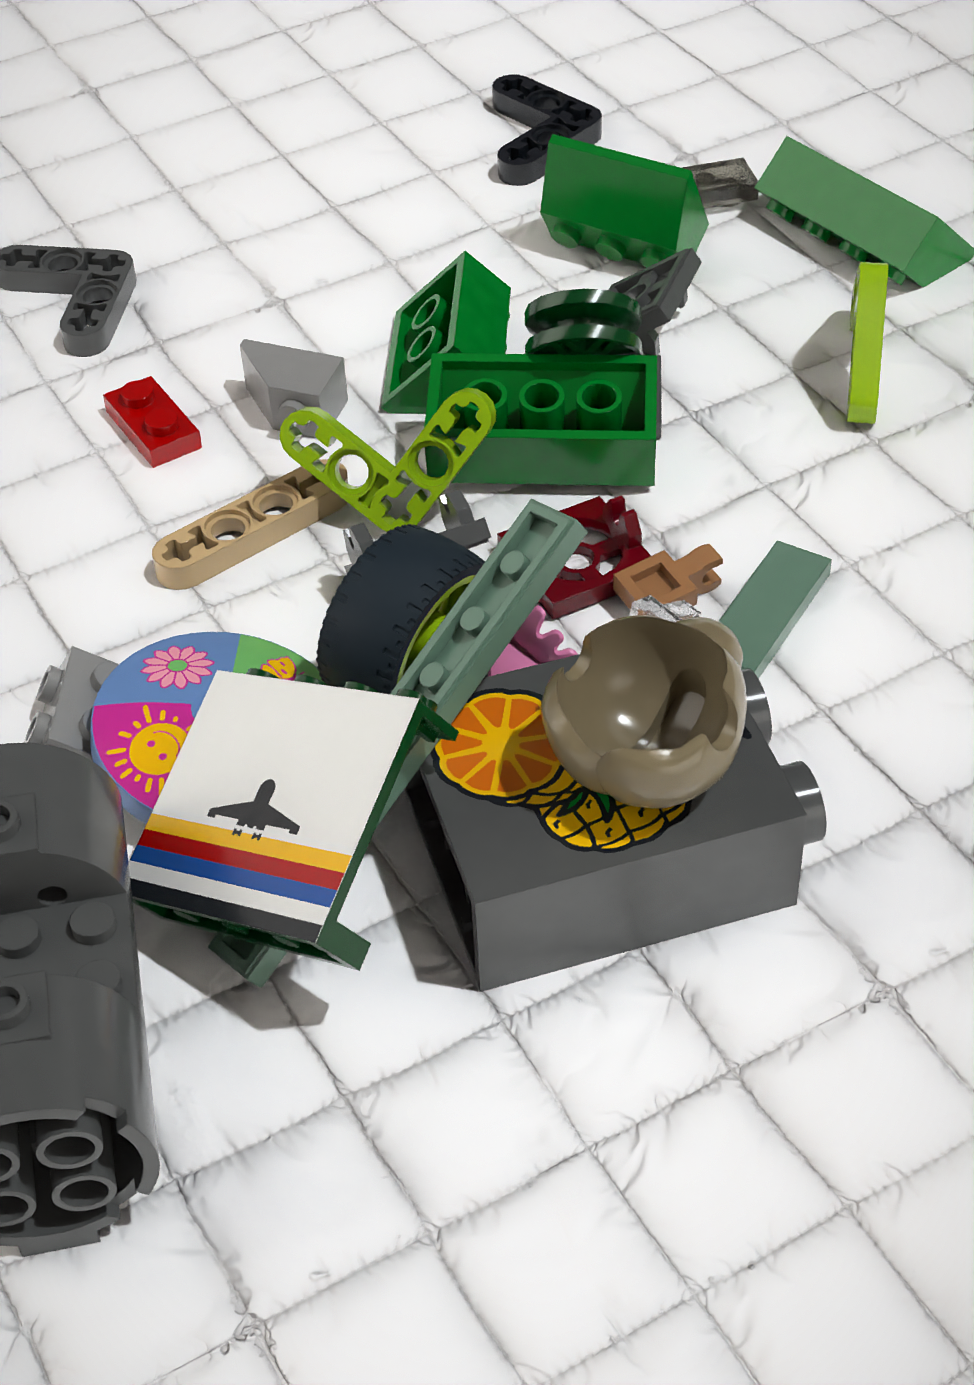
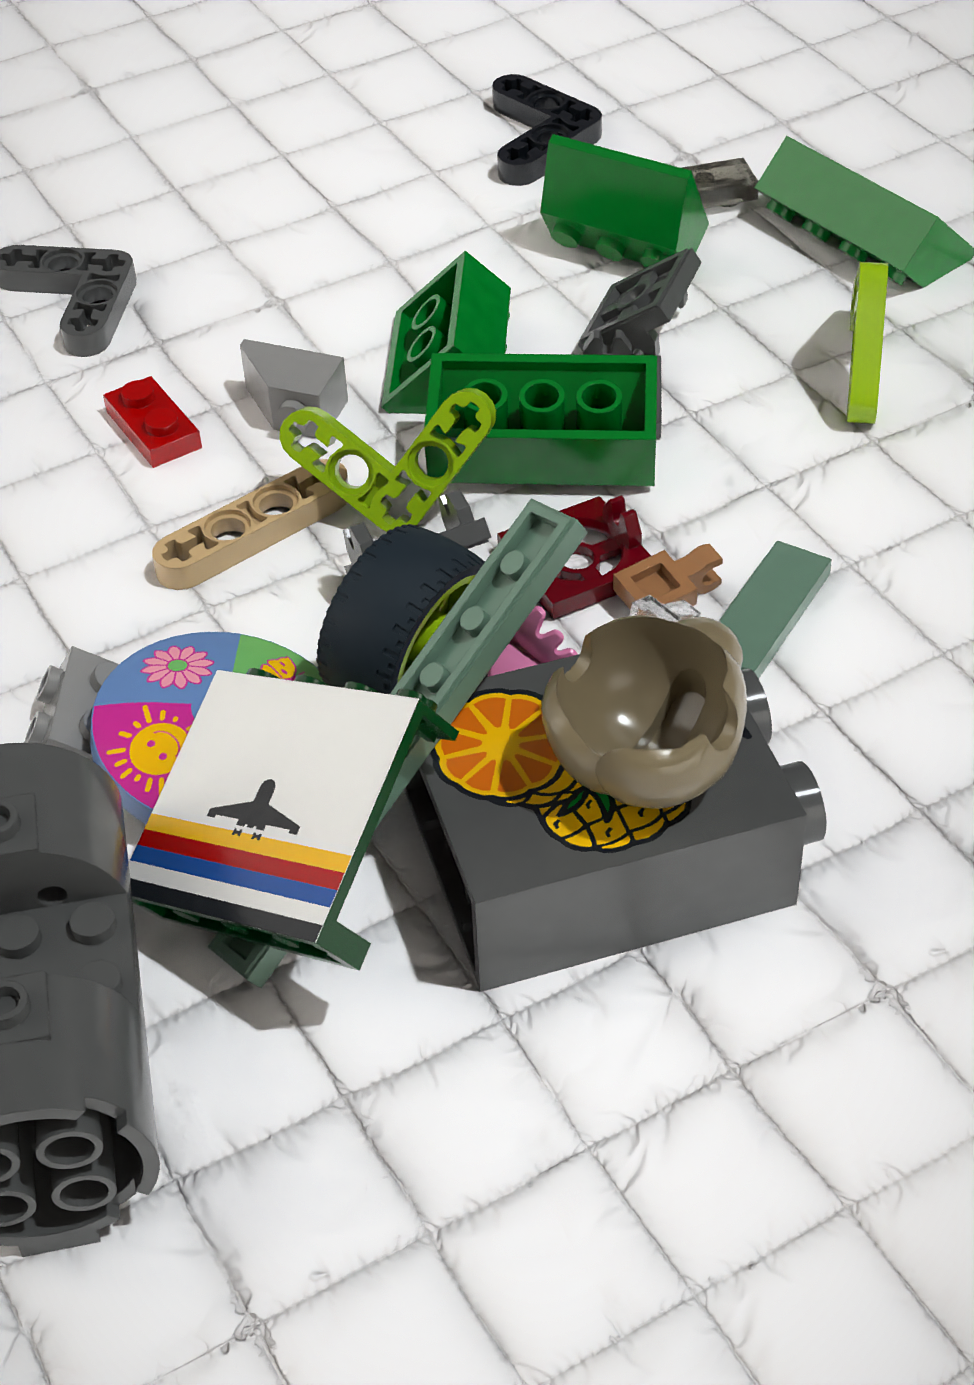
(583, 323): dark green wheel -> none

